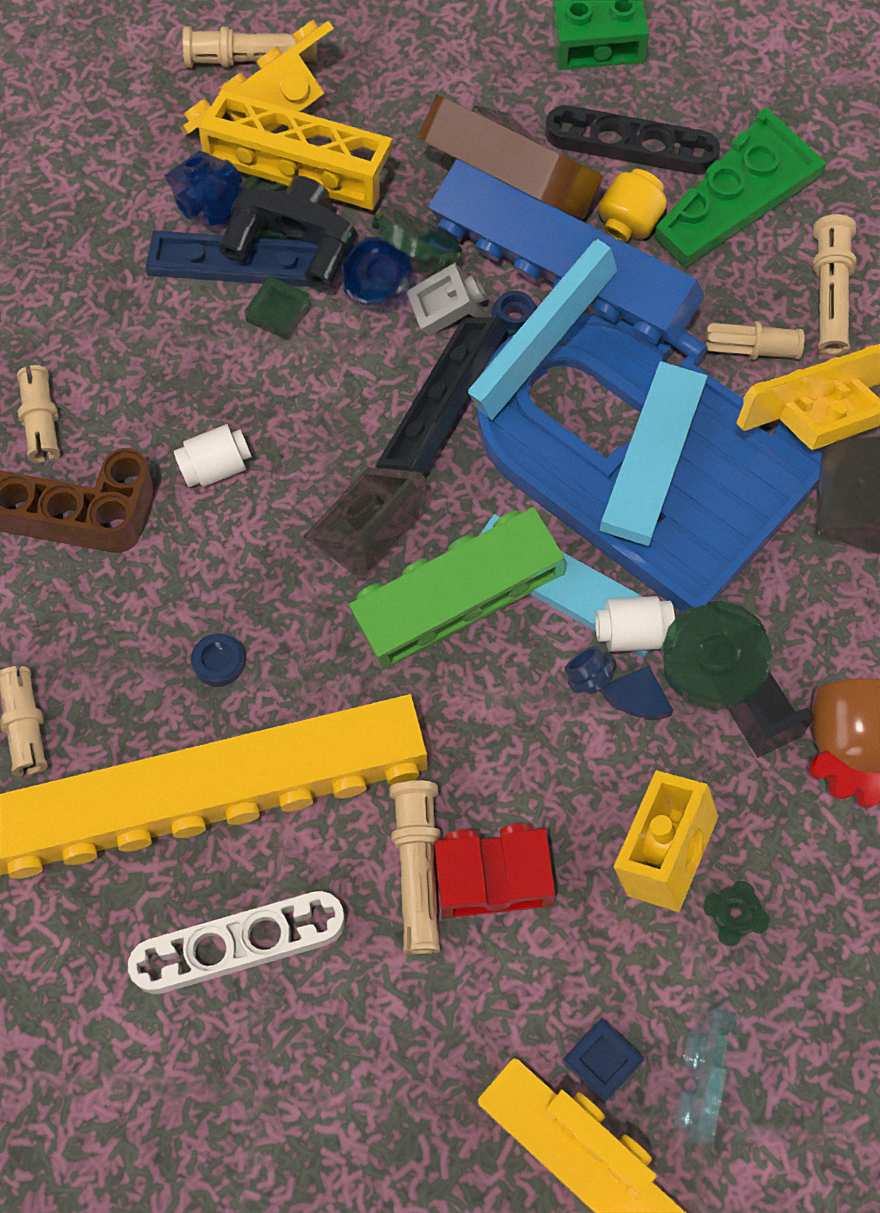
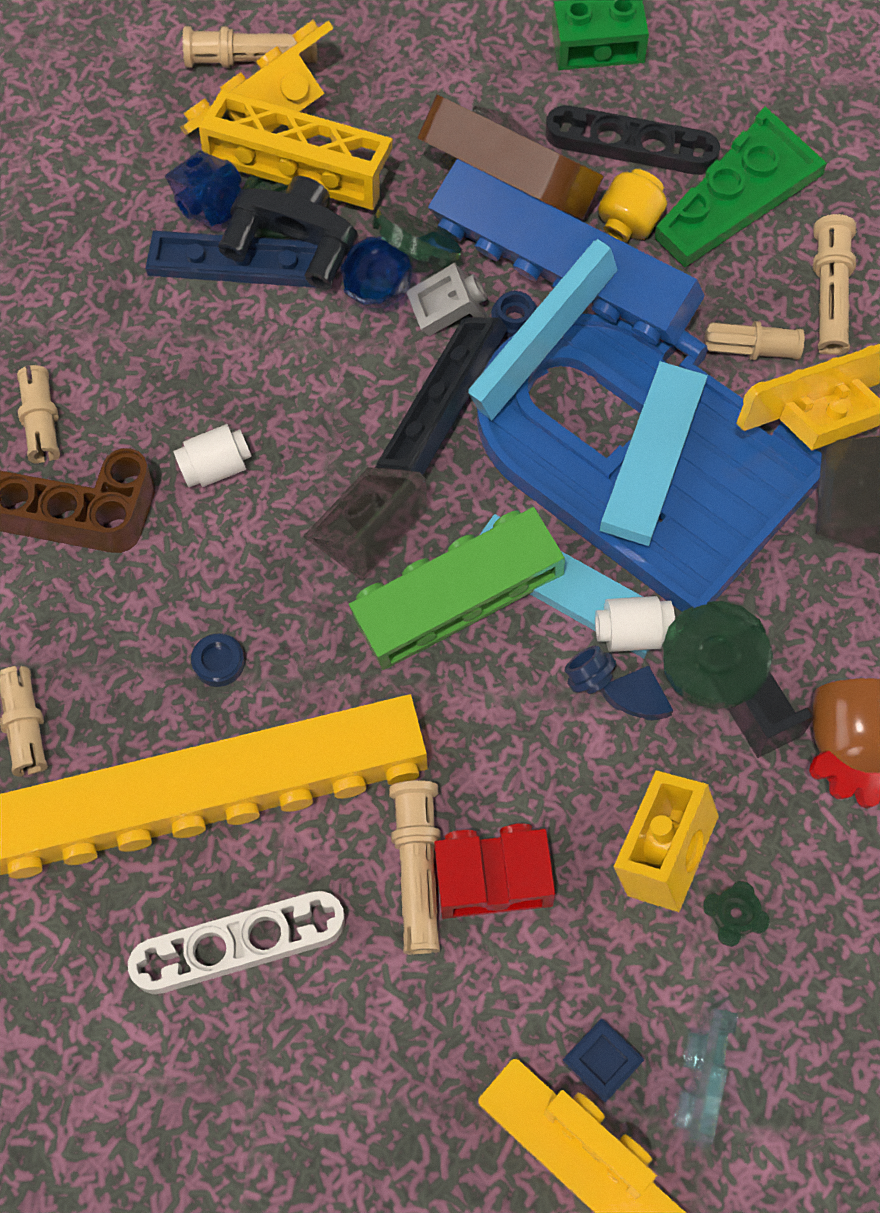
(277, 307): clear green plate -> none

